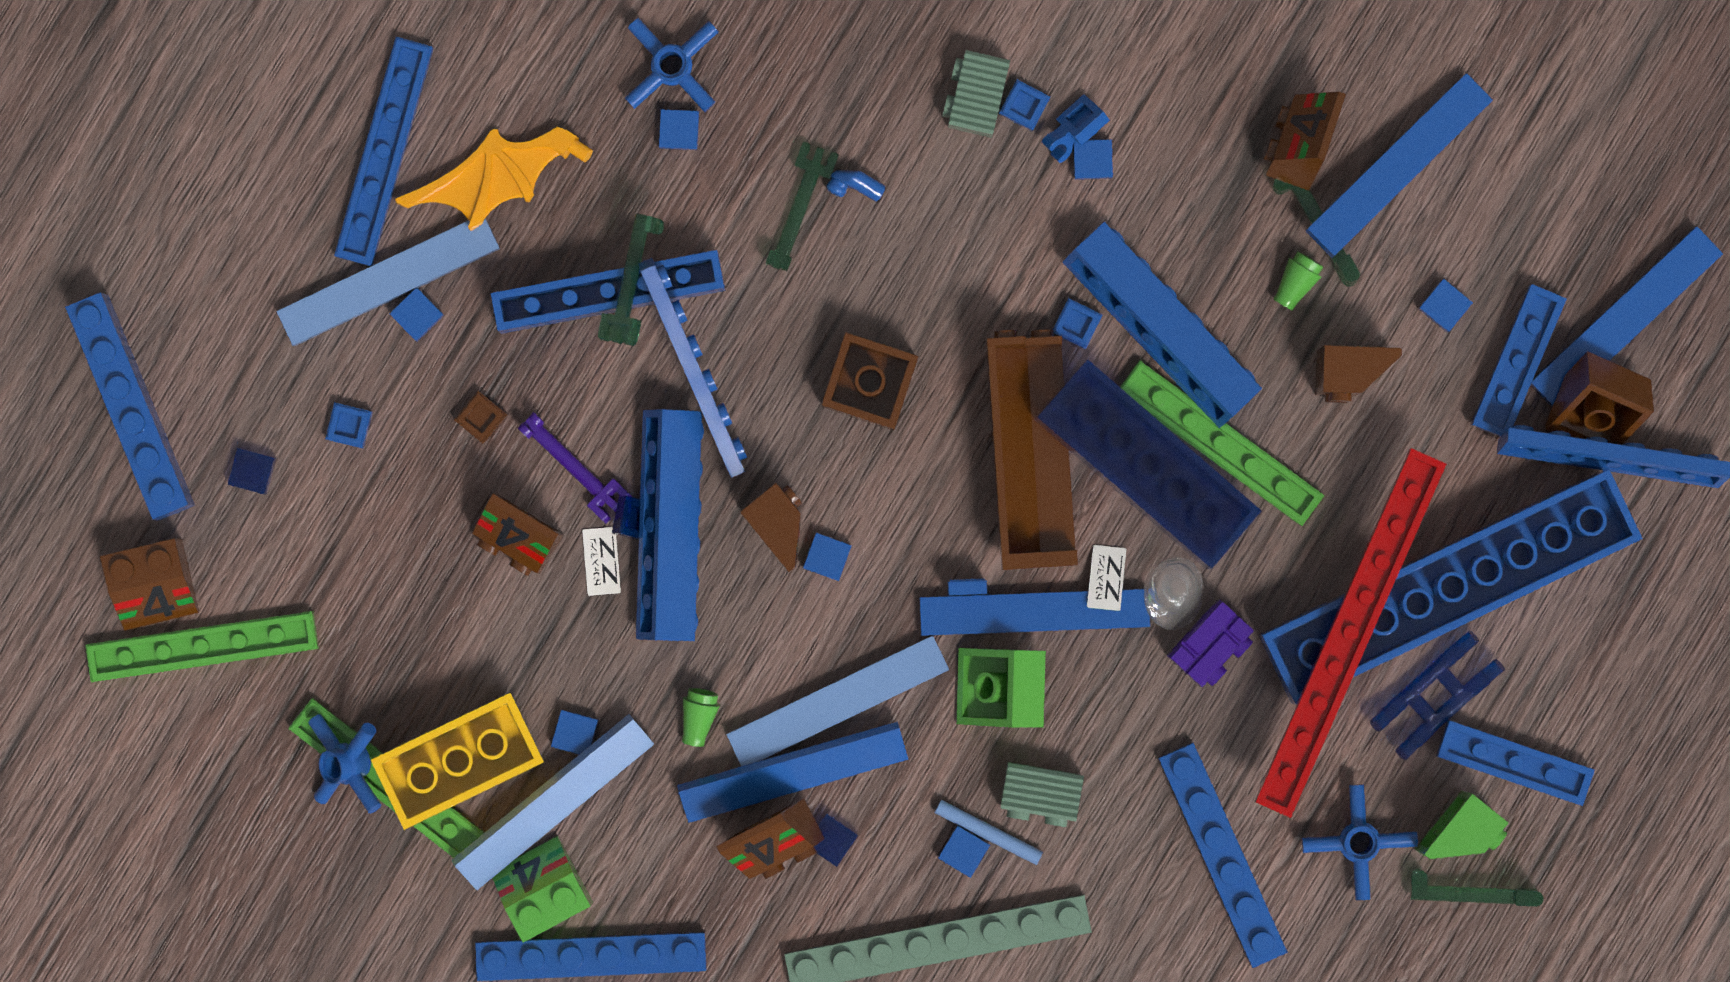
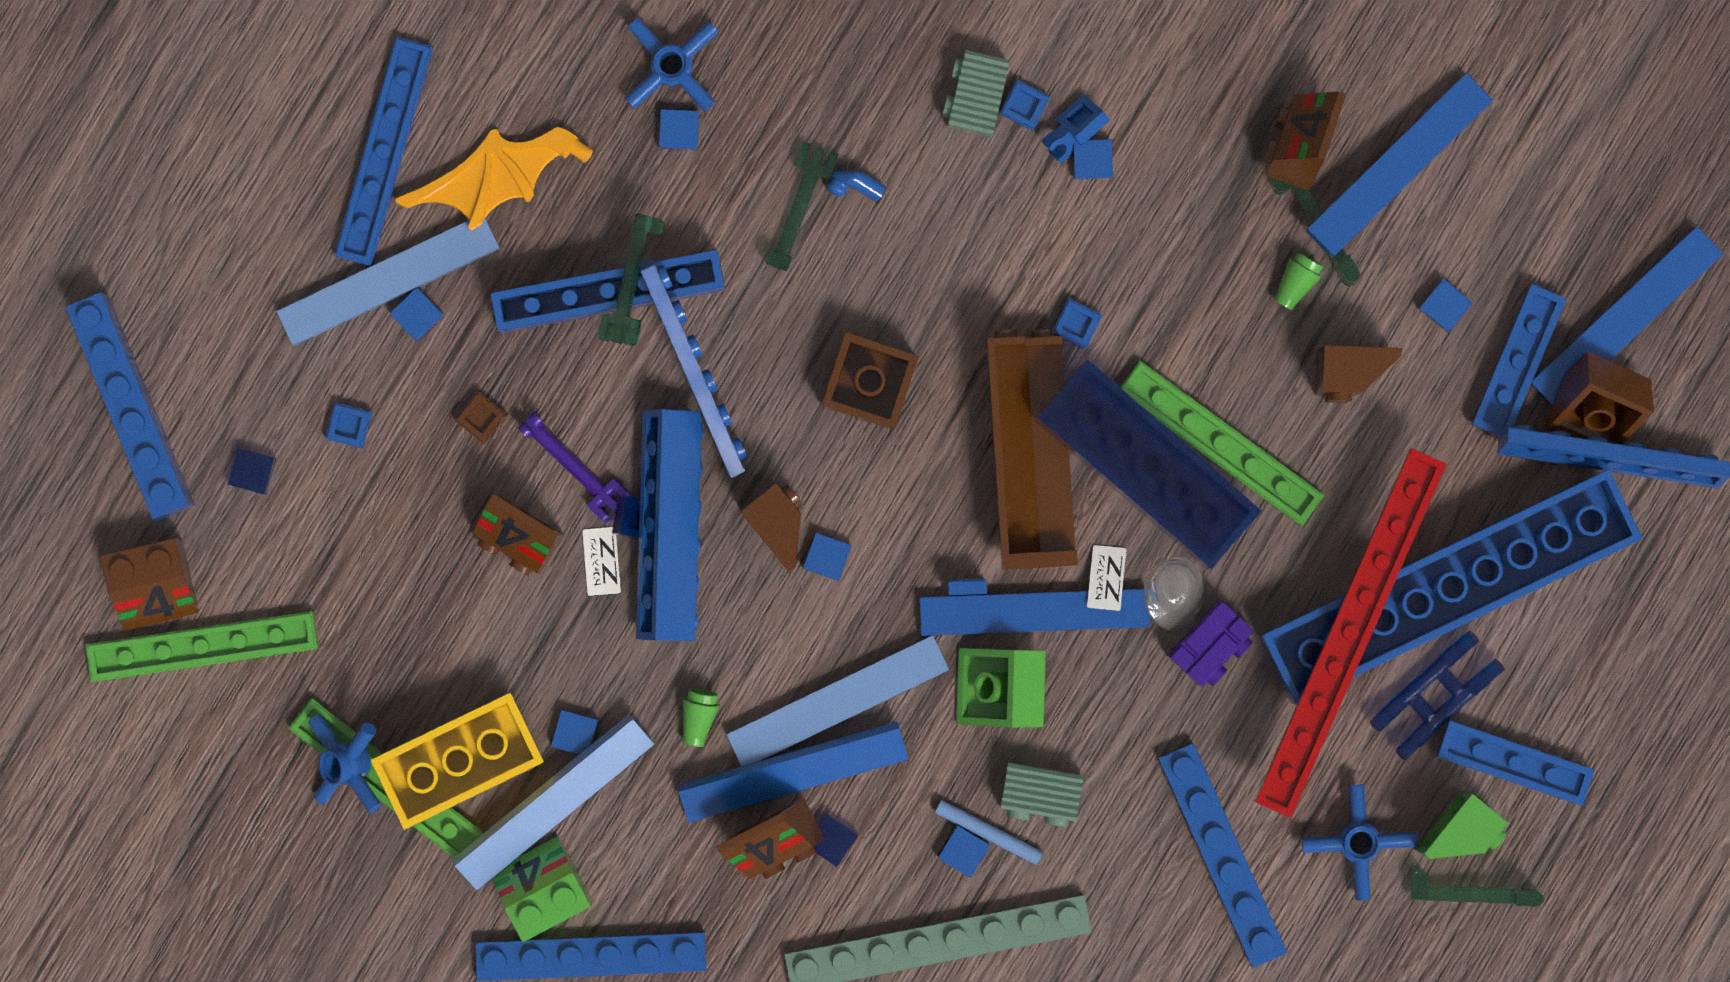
(1162, 324): blue brick -> none

